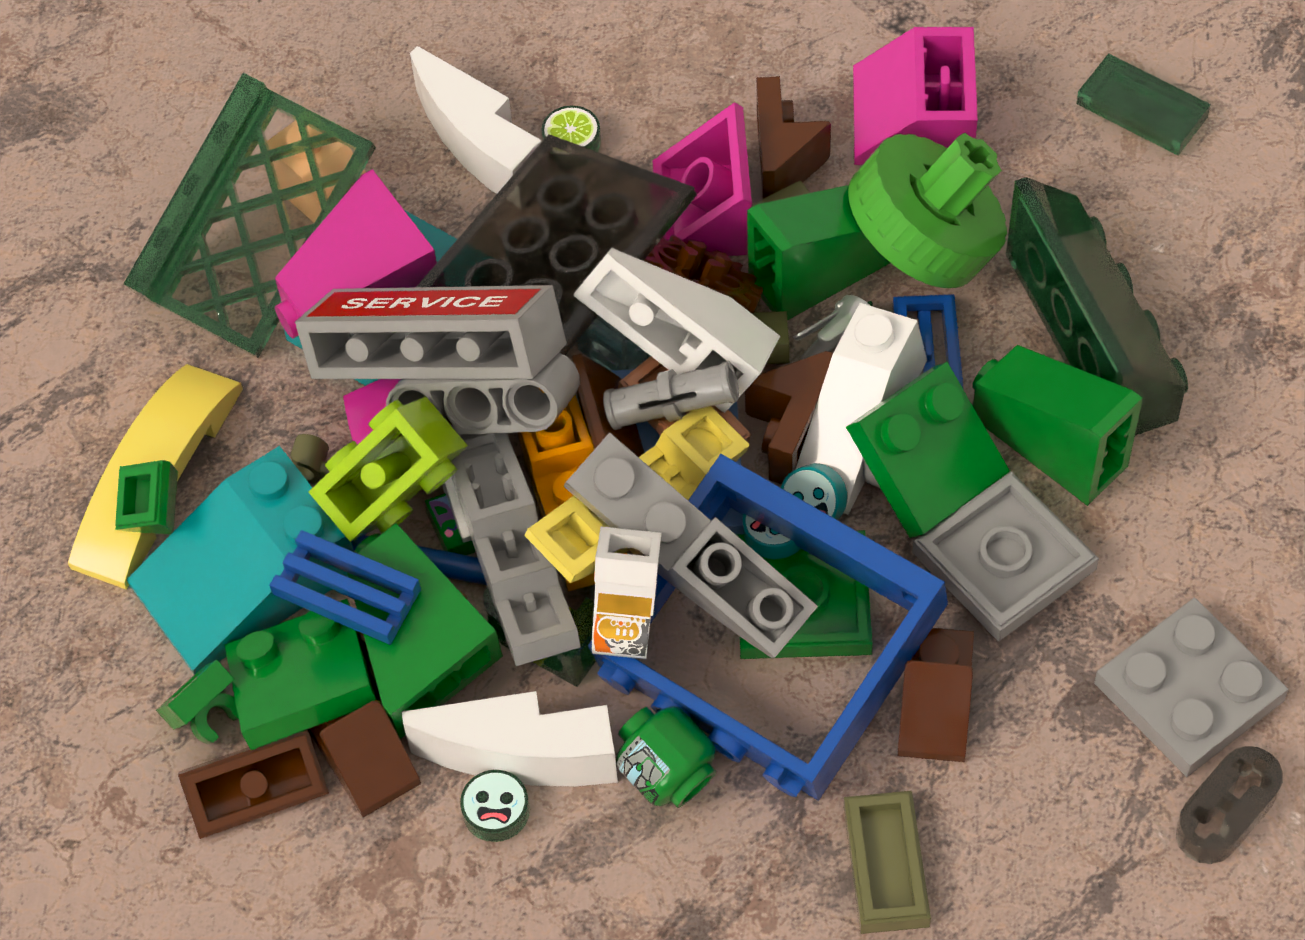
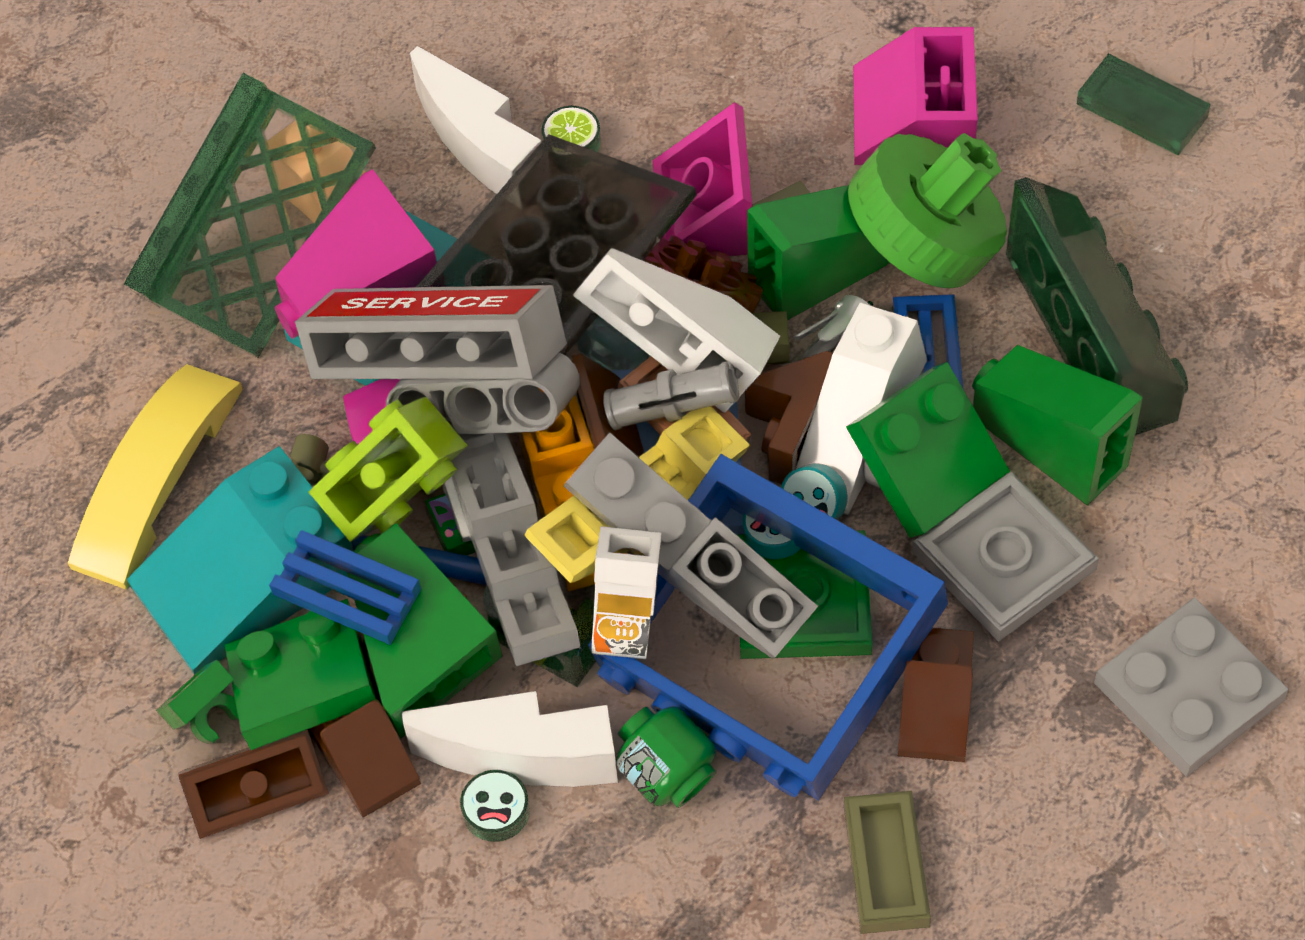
(147, 497): green slope -> none
(786, 148): reddish brown slope -> none
(1217, 795): clear smoke beam -> none

